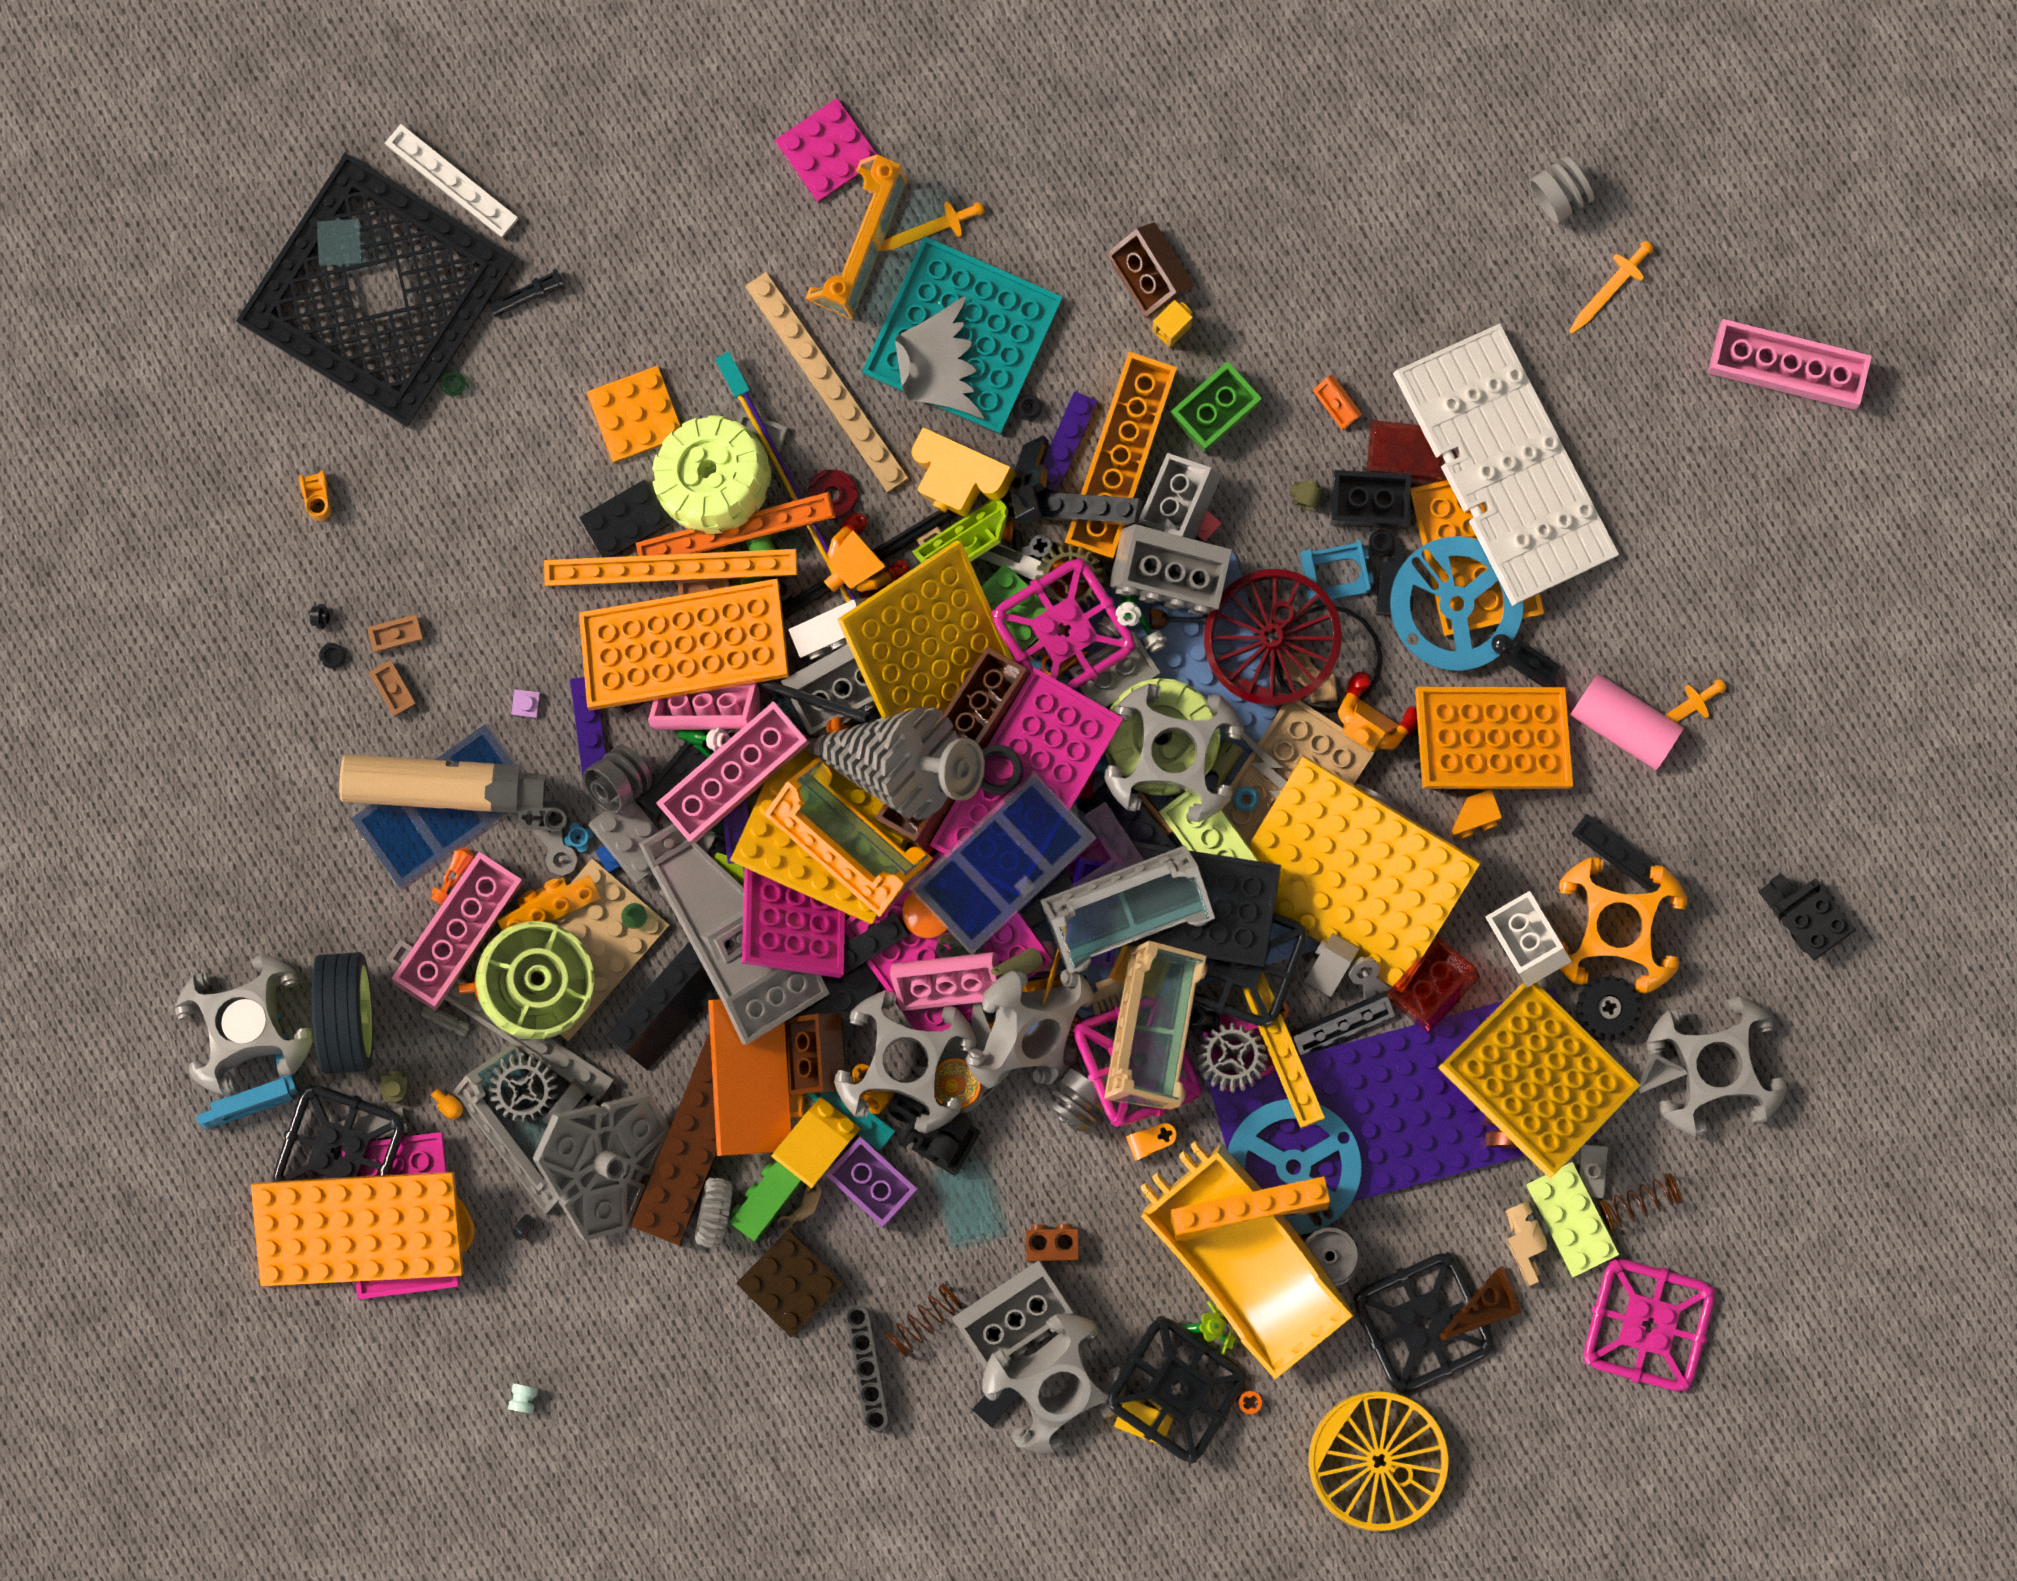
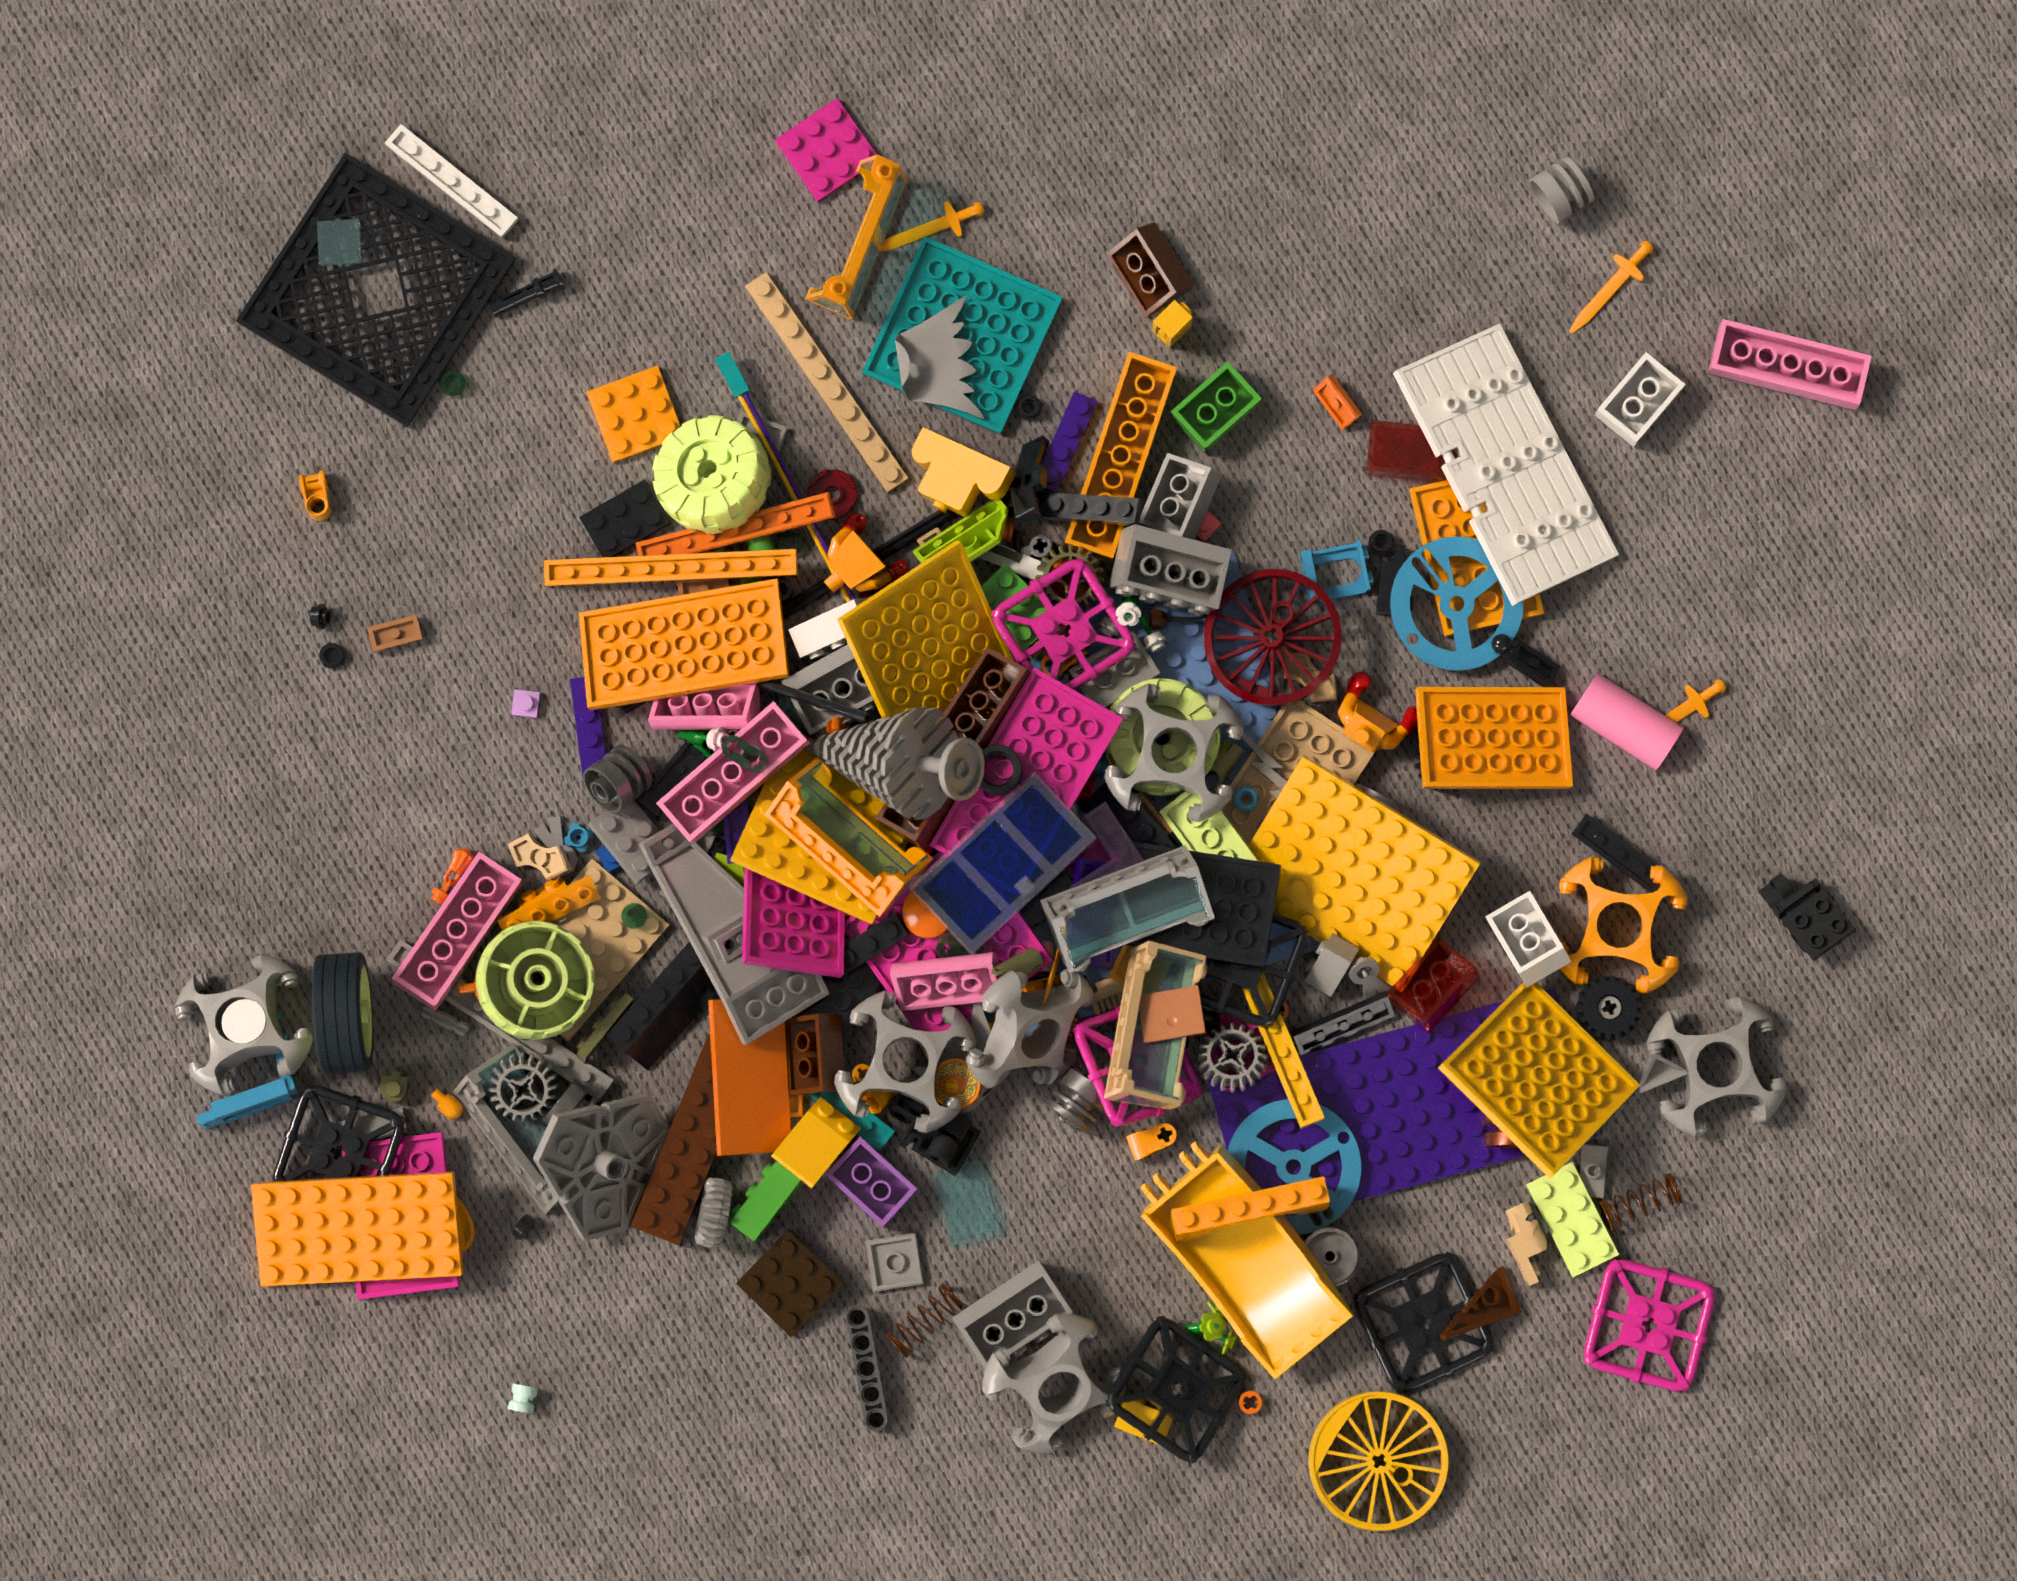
(392, 688): medium nougat plate -> none
(418, 839): door -> none
(448, 785): tan piece -> none
(549, 861): none -> tan tile
(602, 1026): none -> olive plate
(748, 749): none -> clear green beam
(807, 1207): tan arm -> none
(894, 1262): none -> light grey tile
(992, 1410): black tile -> none
(1052, 1251): dark orange brick -> none
(1171, 1014): none -> nougat piece
(1306, 495): olive plate -> none
(1370, 499): black brick -> none
(1378, 649): black piece -> none
(1476, 812): light orange slope -> none
(1639, 399): none -> white brick

